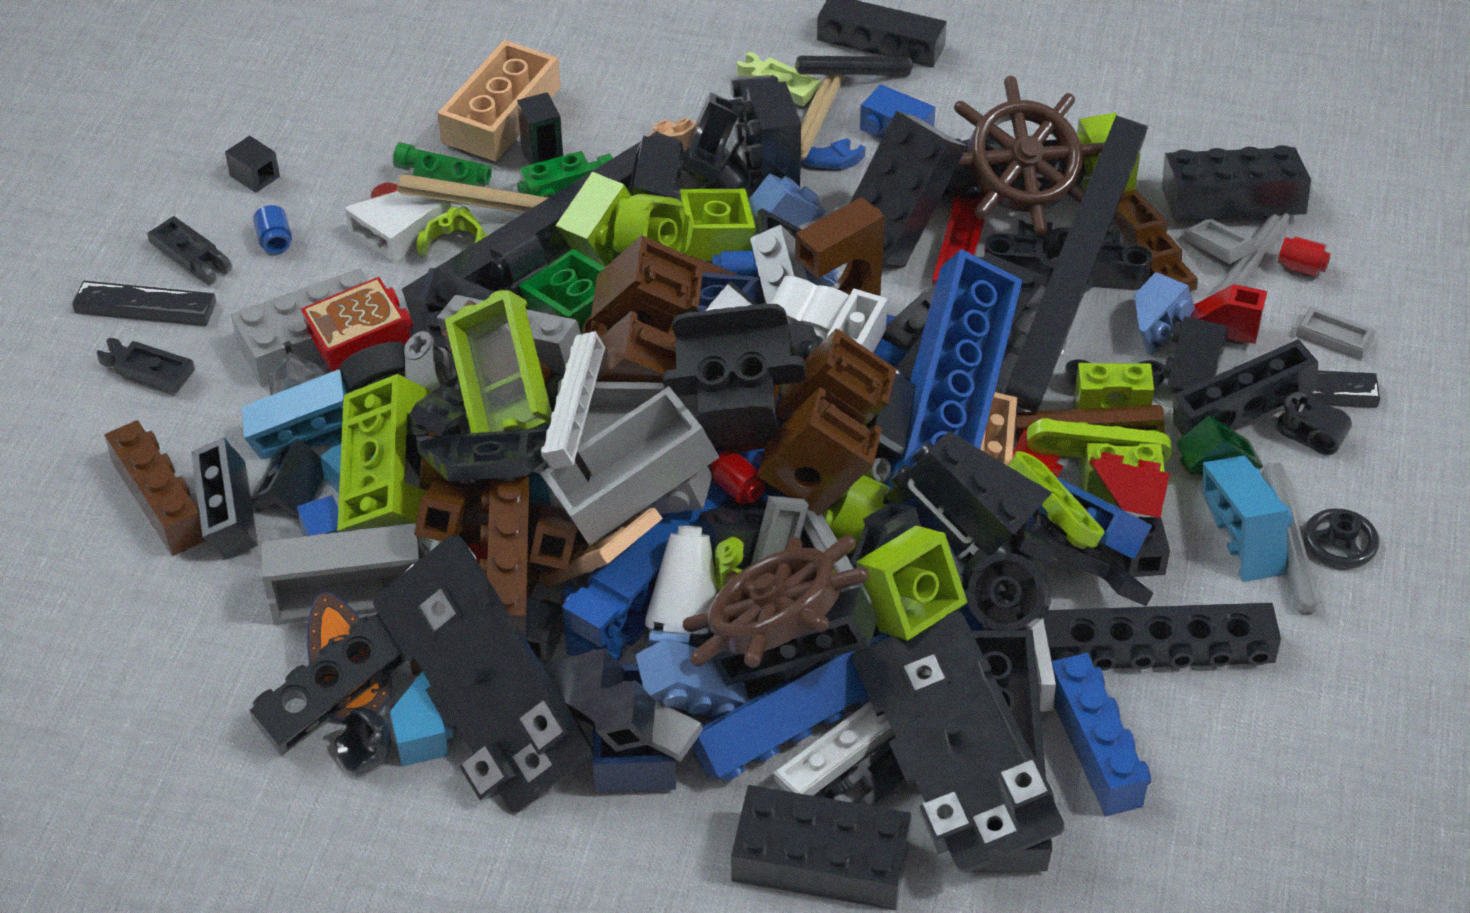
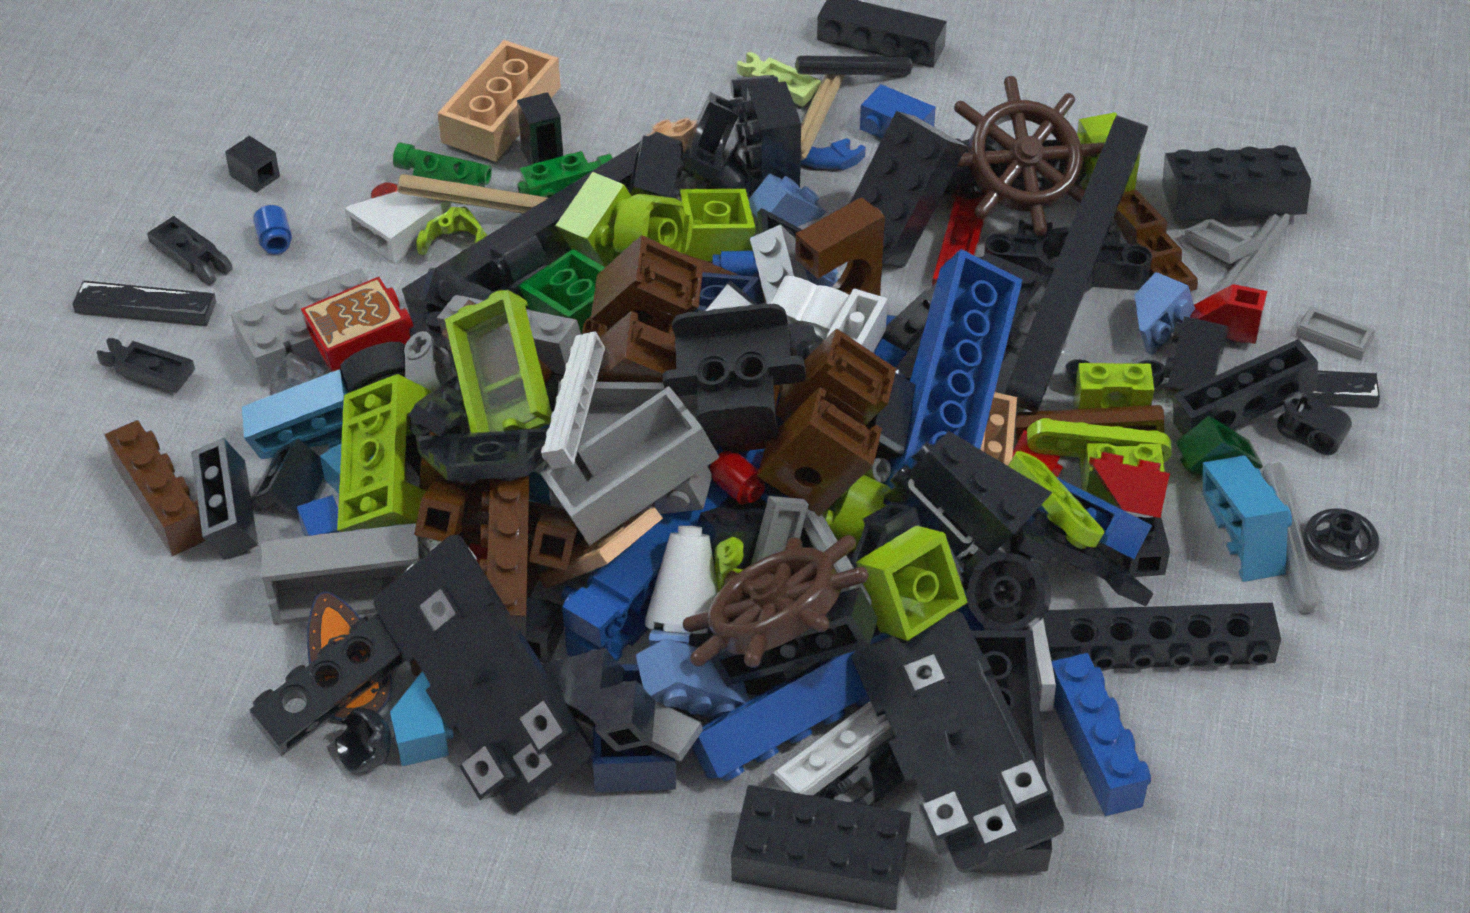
(1304, 256): red brick -> none

